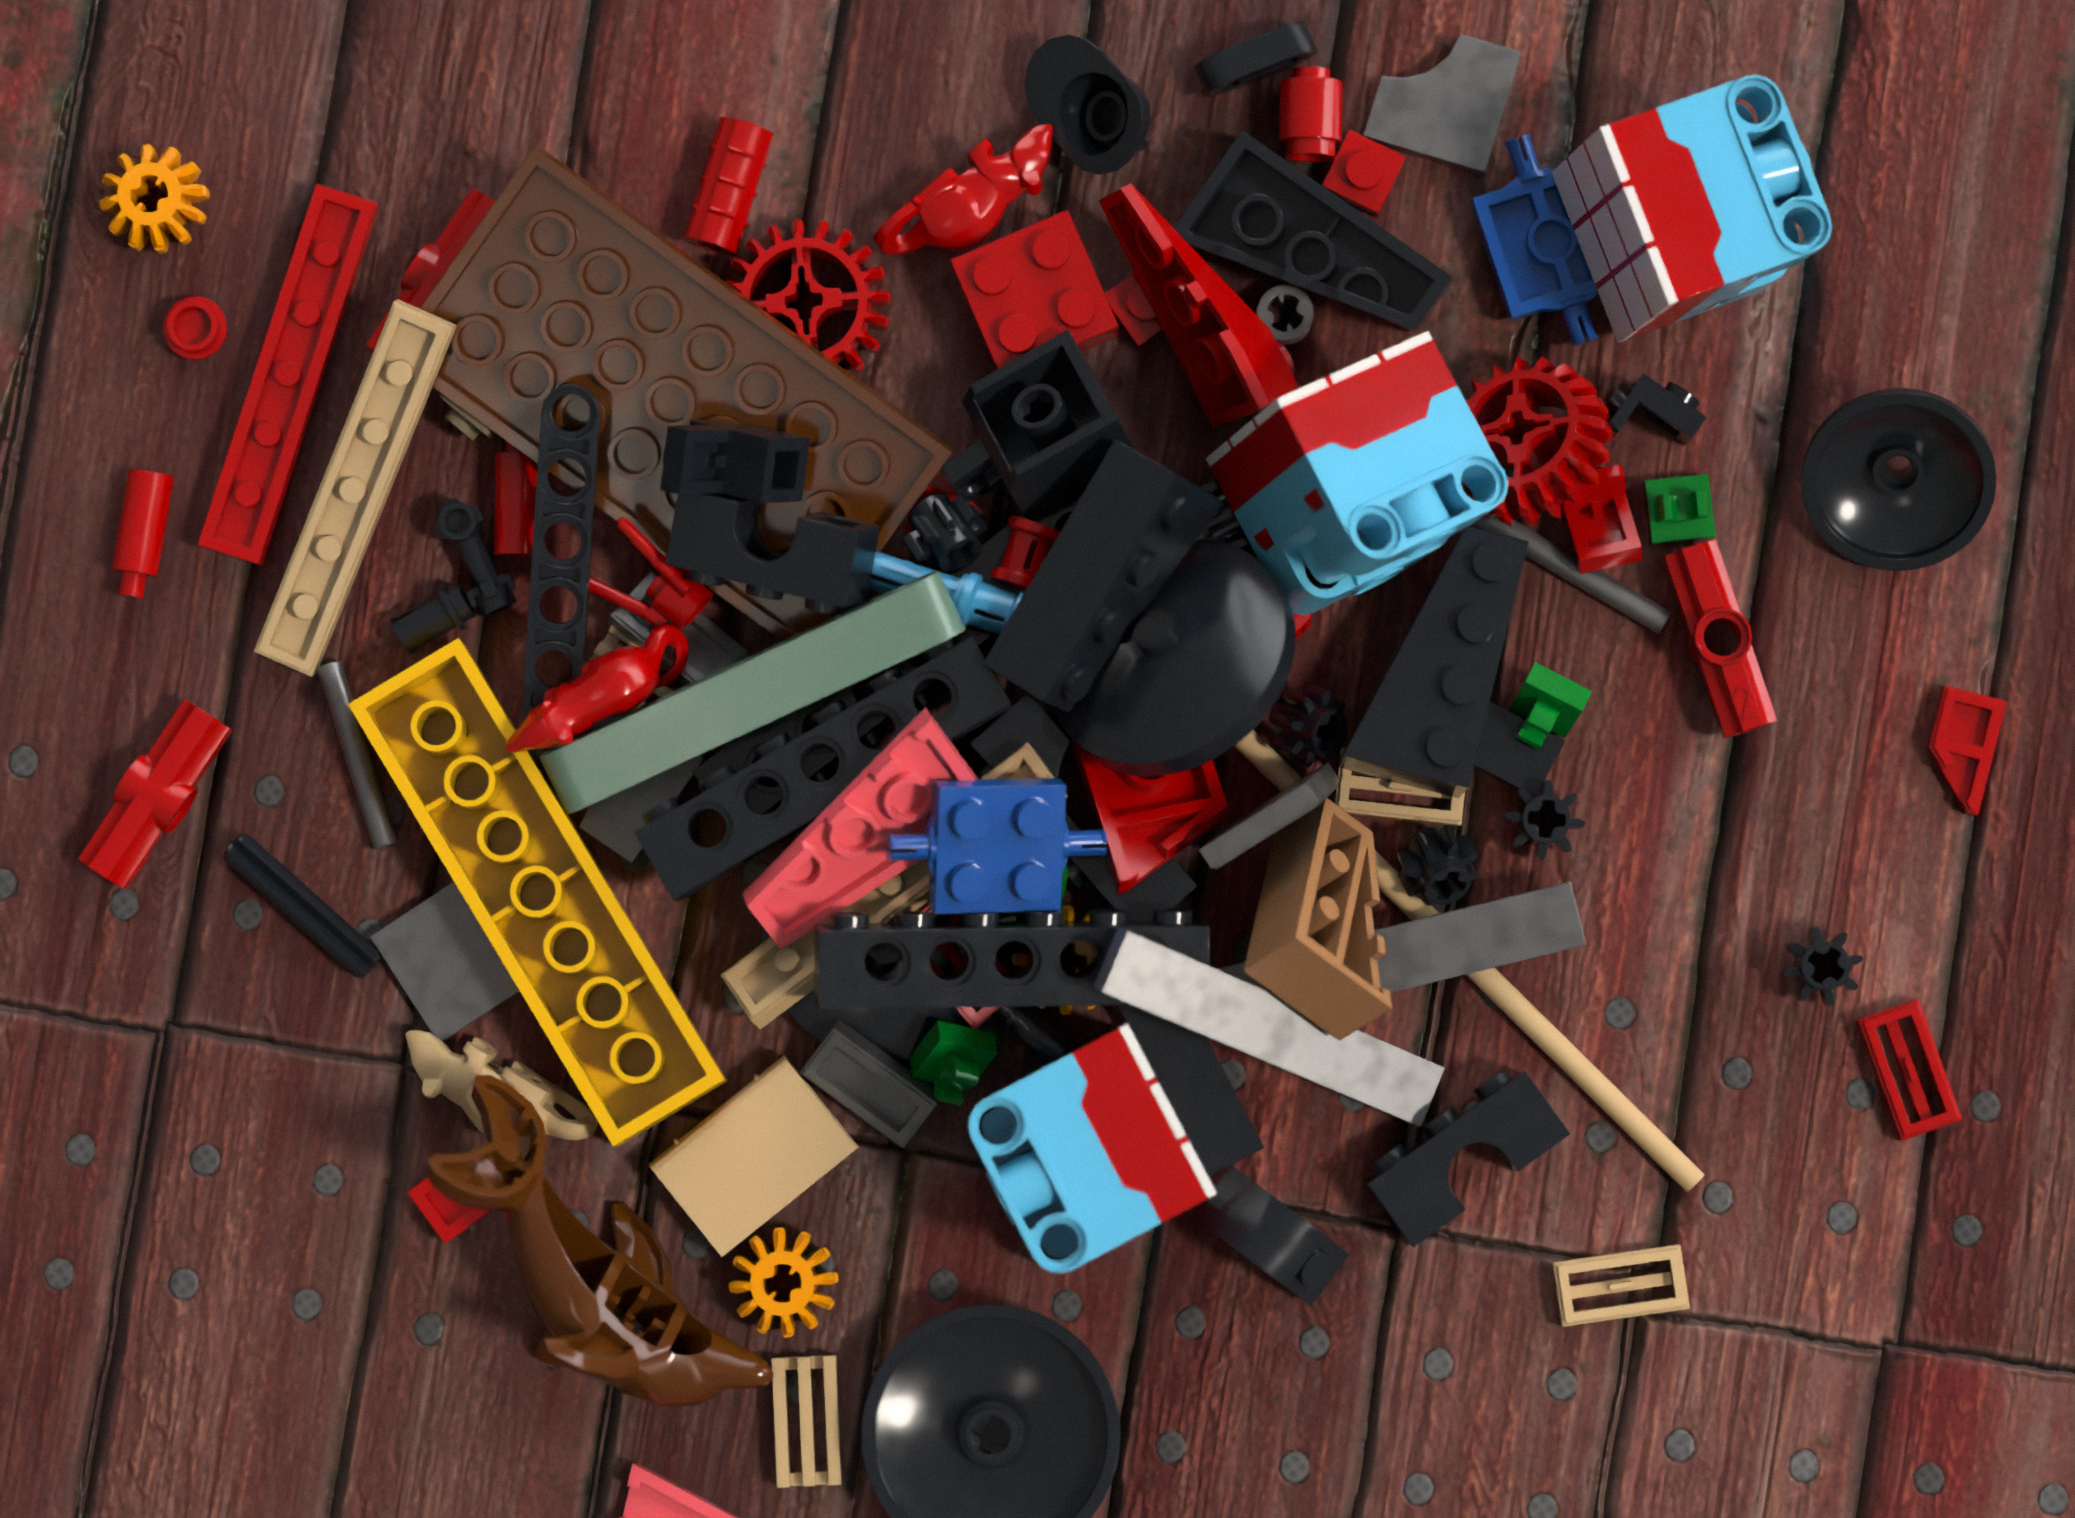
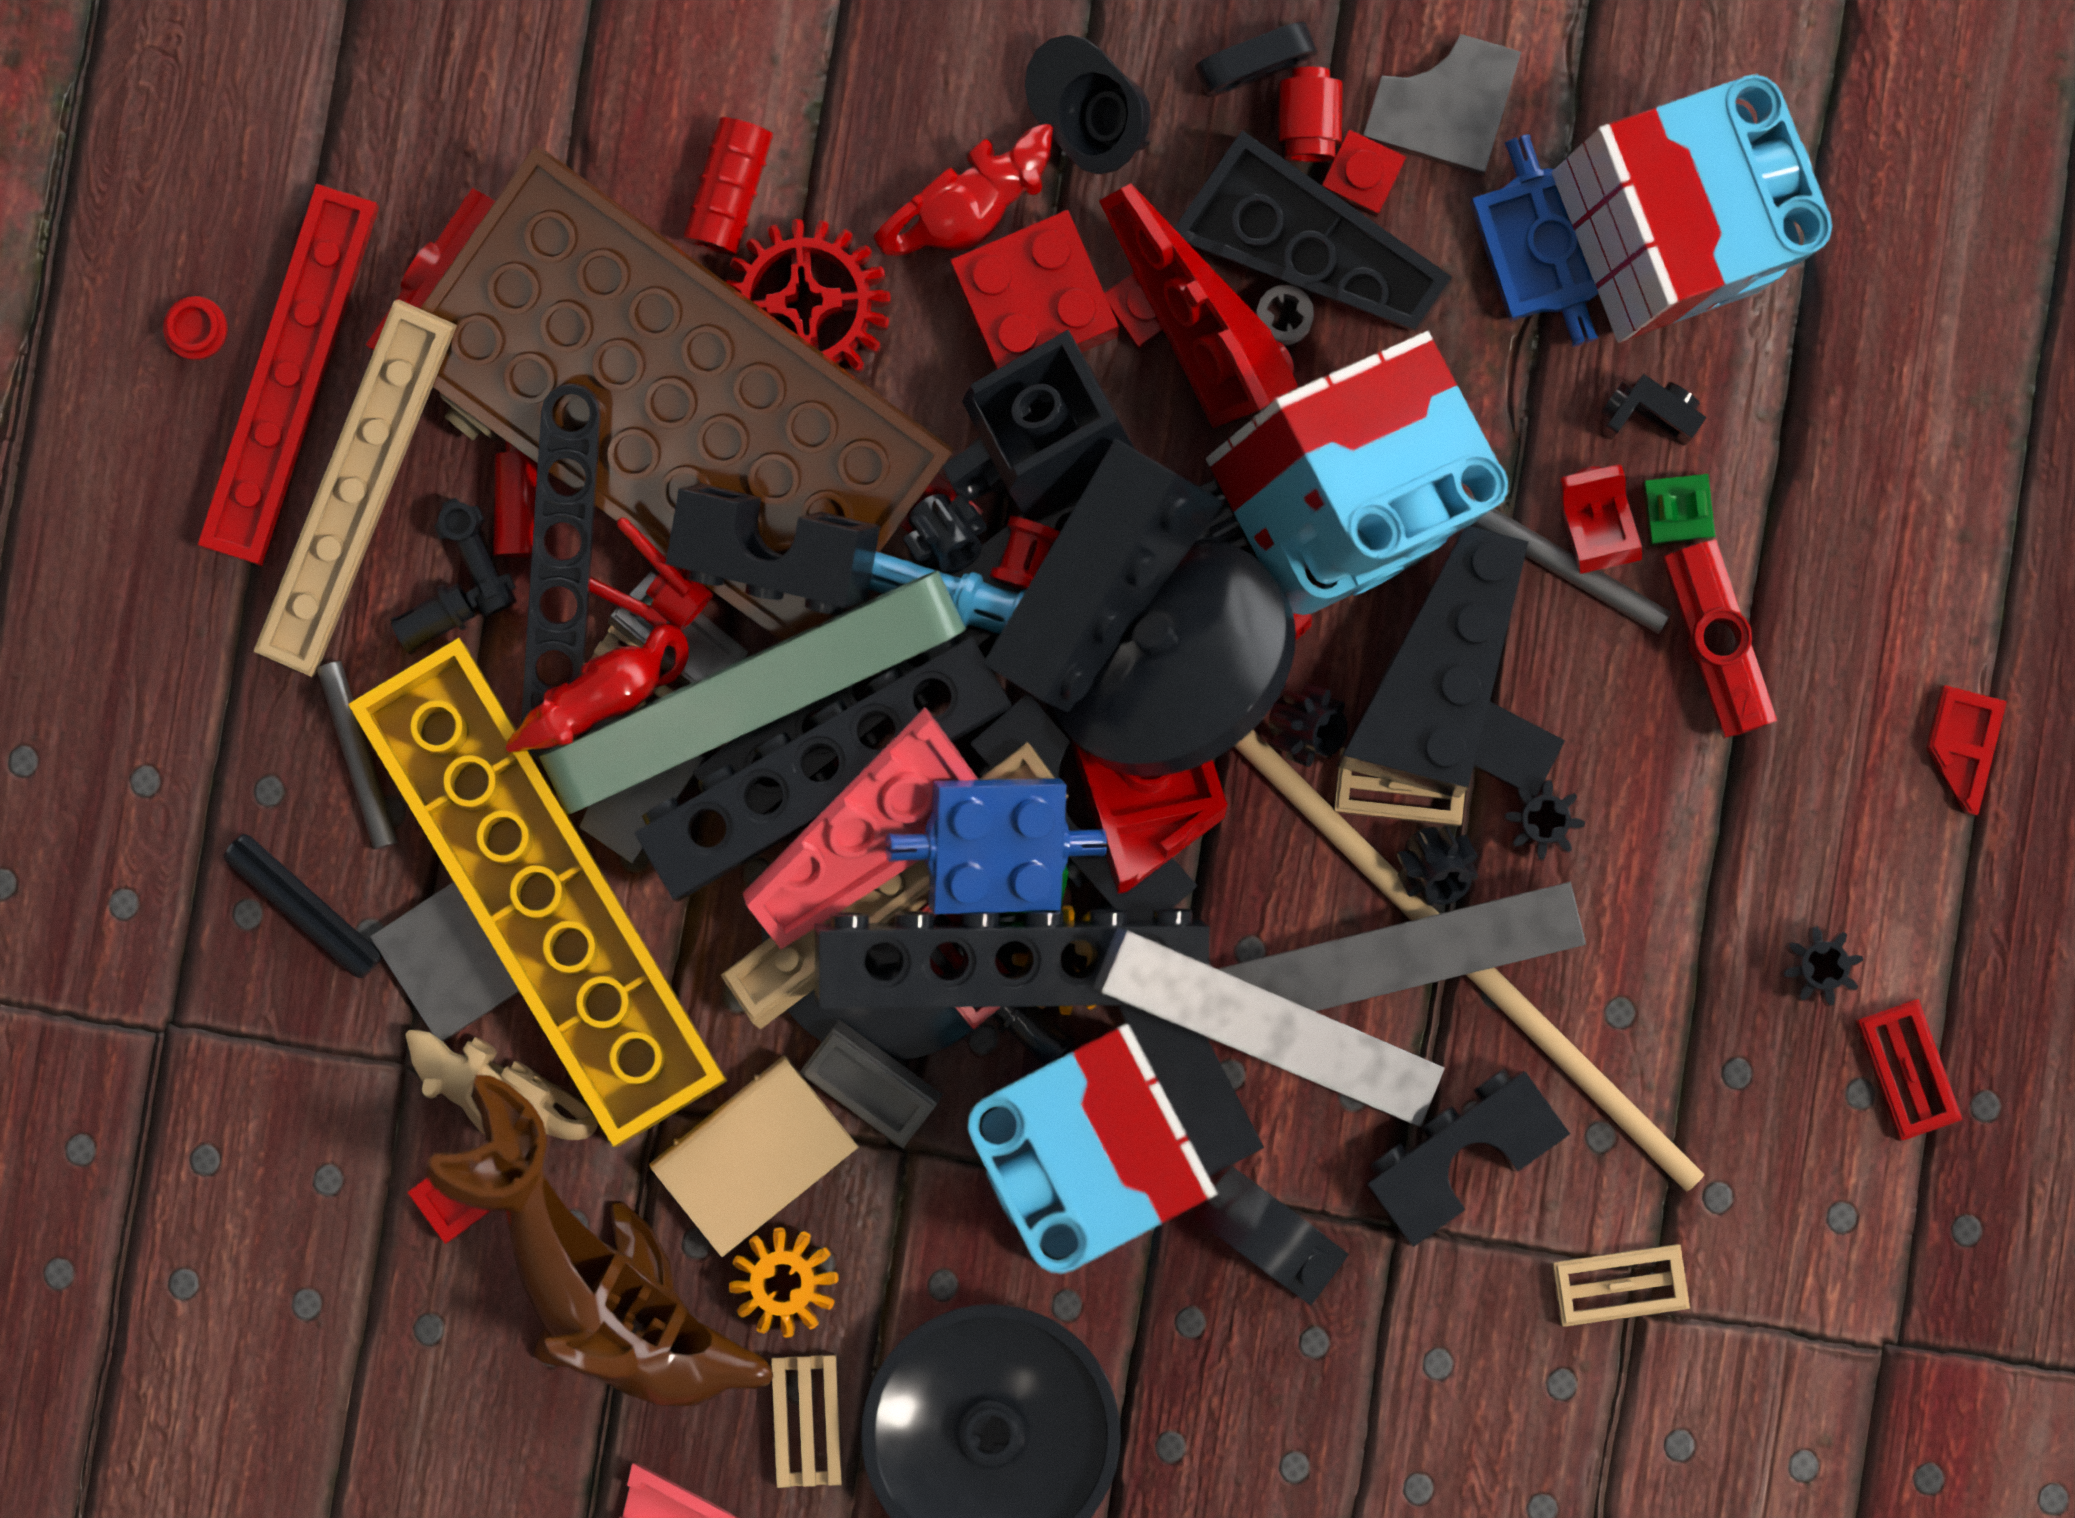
(141, 529): red cylinder -> none
(155, 794): red piece -> none
(171, 211): light orange gear -> none
(734, 461): black brick -> none
(952, 1059): green tile -> none
(1270, 816): flat silver tile -> none
(1316, 922): medium nougat wedge -> none
(1546, 452): red gear -> none
(1547, 704): green tile -> none
(1905, 514): black dish -> none

